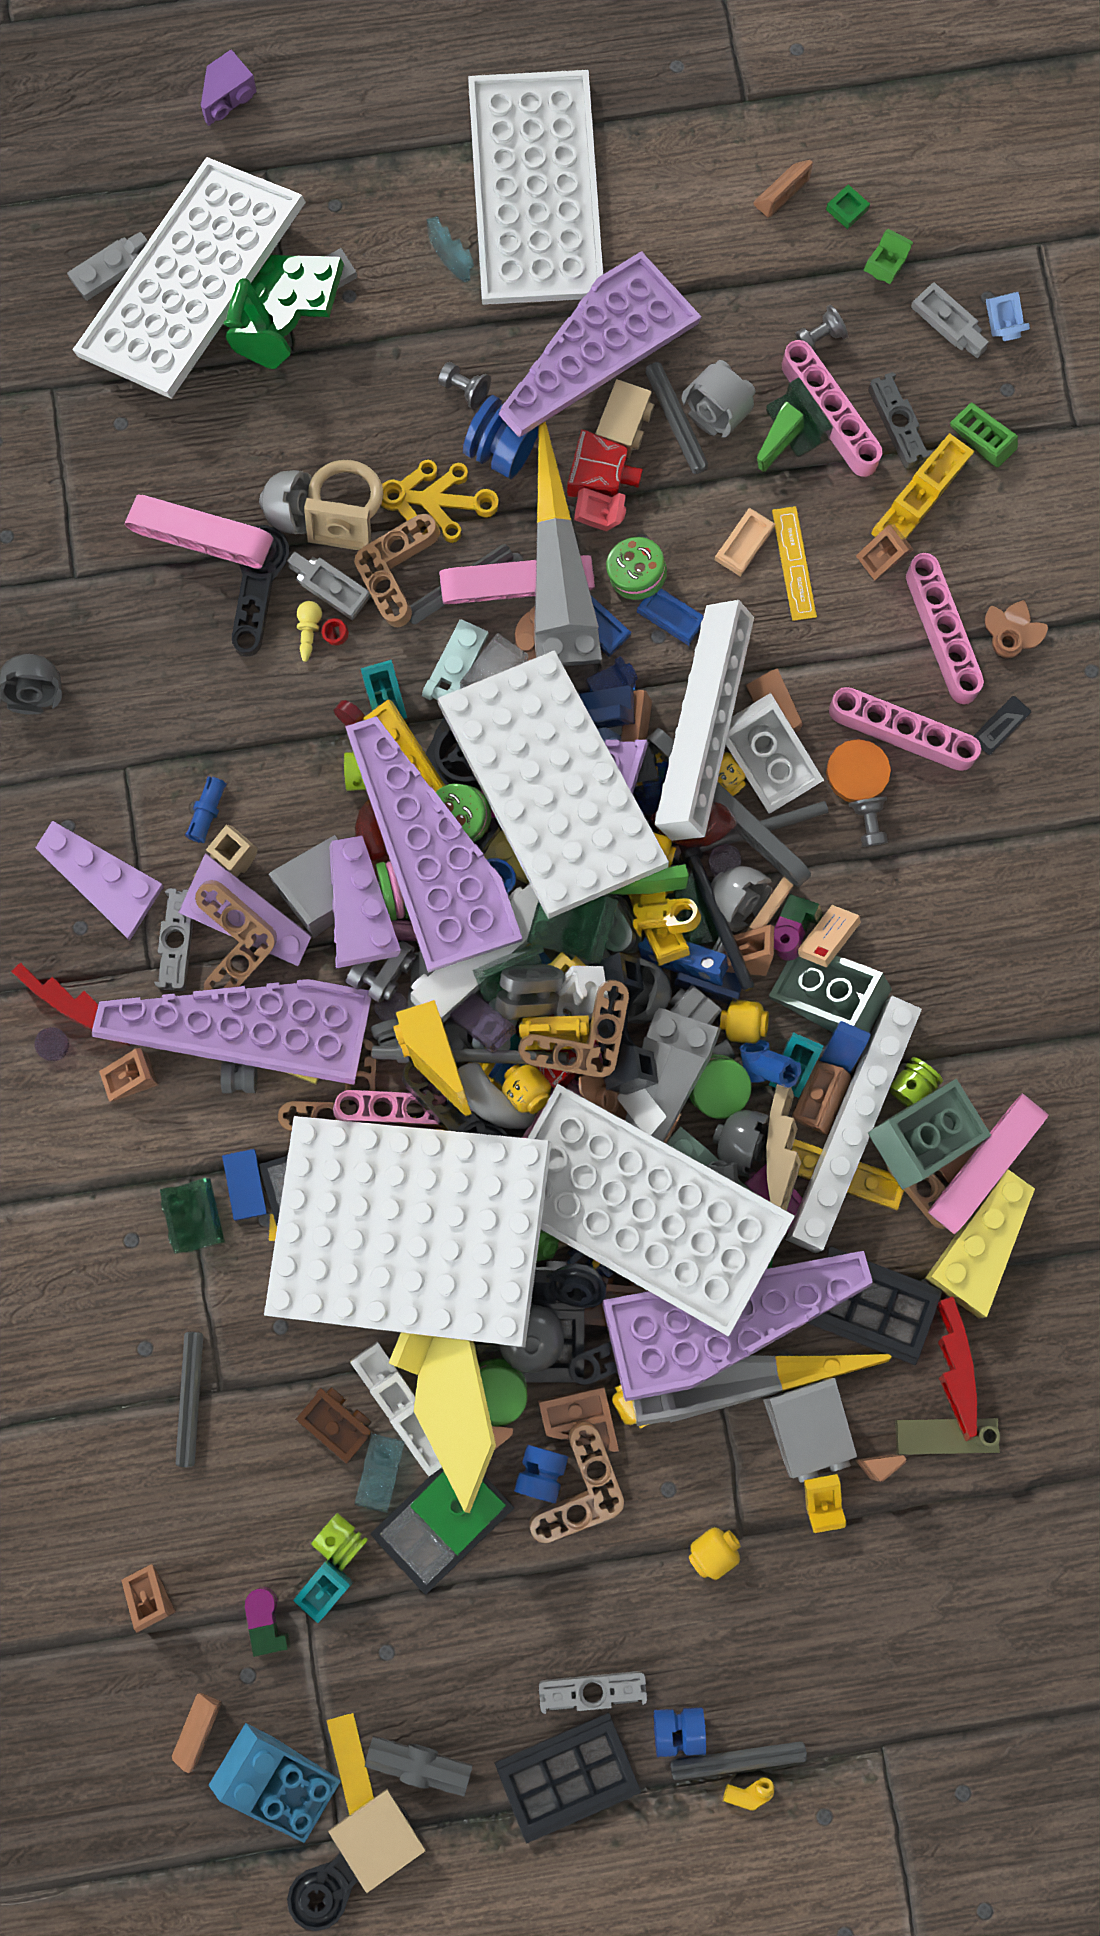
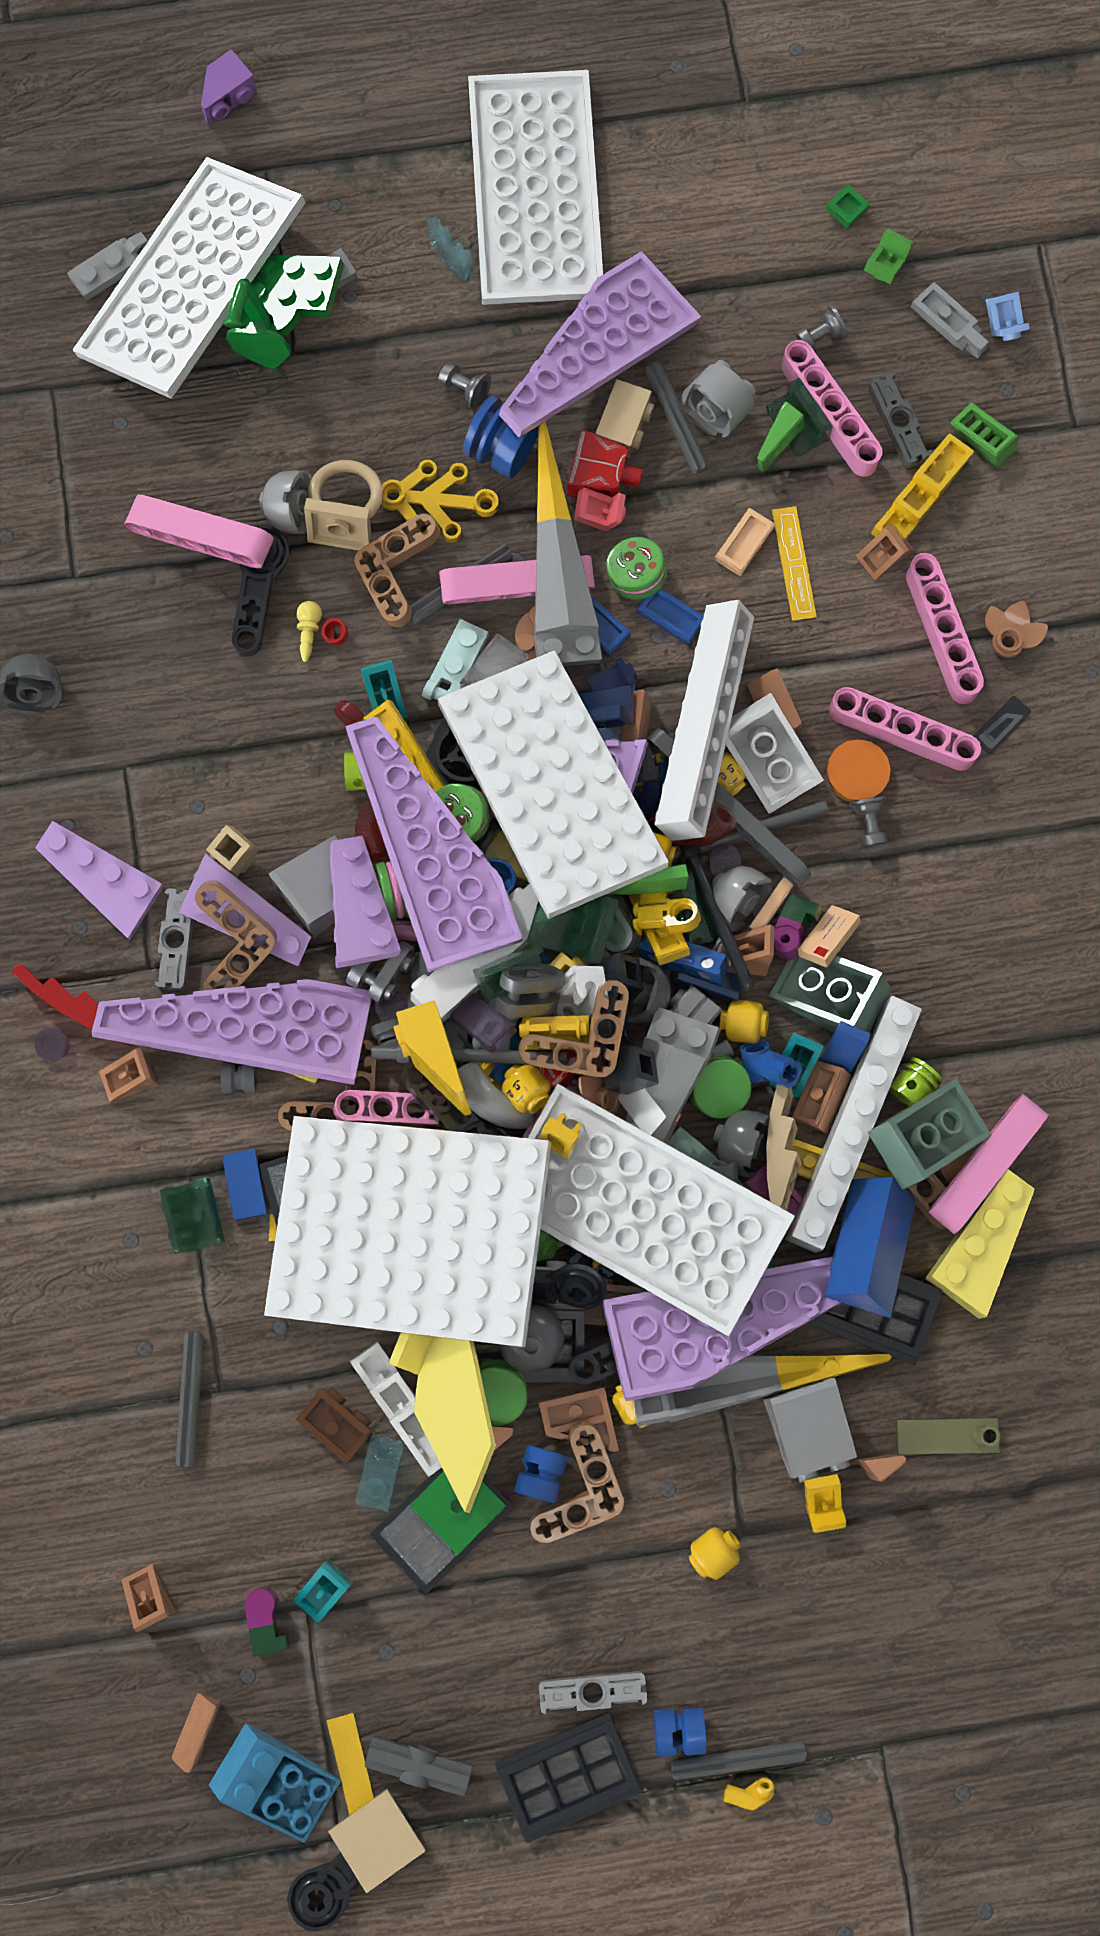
(205, 809): blue pin -> none
(329, 584): light grey hinge -> none
(339, 1541): lime piece -> none
(562, 1137): none -> yellow tile
(784, 188): nougat slope -> none
(871, 1245): none -> blue slope
(960, 1380): red slope -> none

